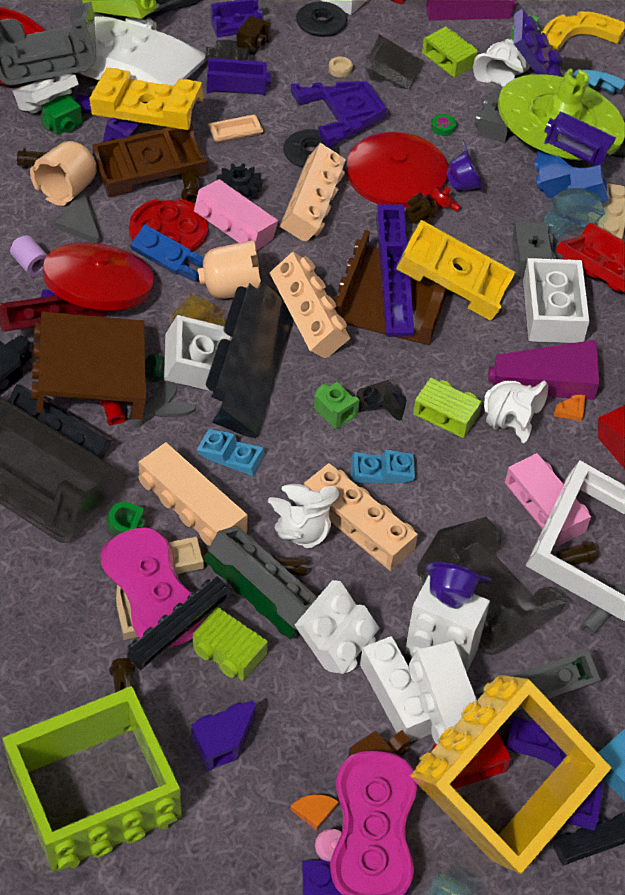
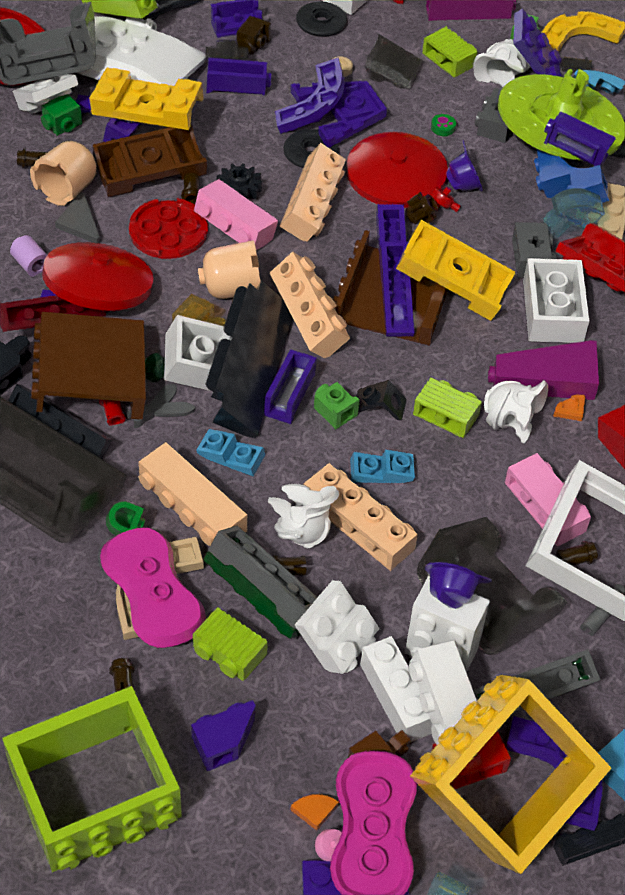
(166, 252): blue hinge -> none
(176, 624): black piece -> none
(235, 128): light nougat tile -> none
(290, 386): none -> dark purple window
(325, 97): none -> dark purple plate

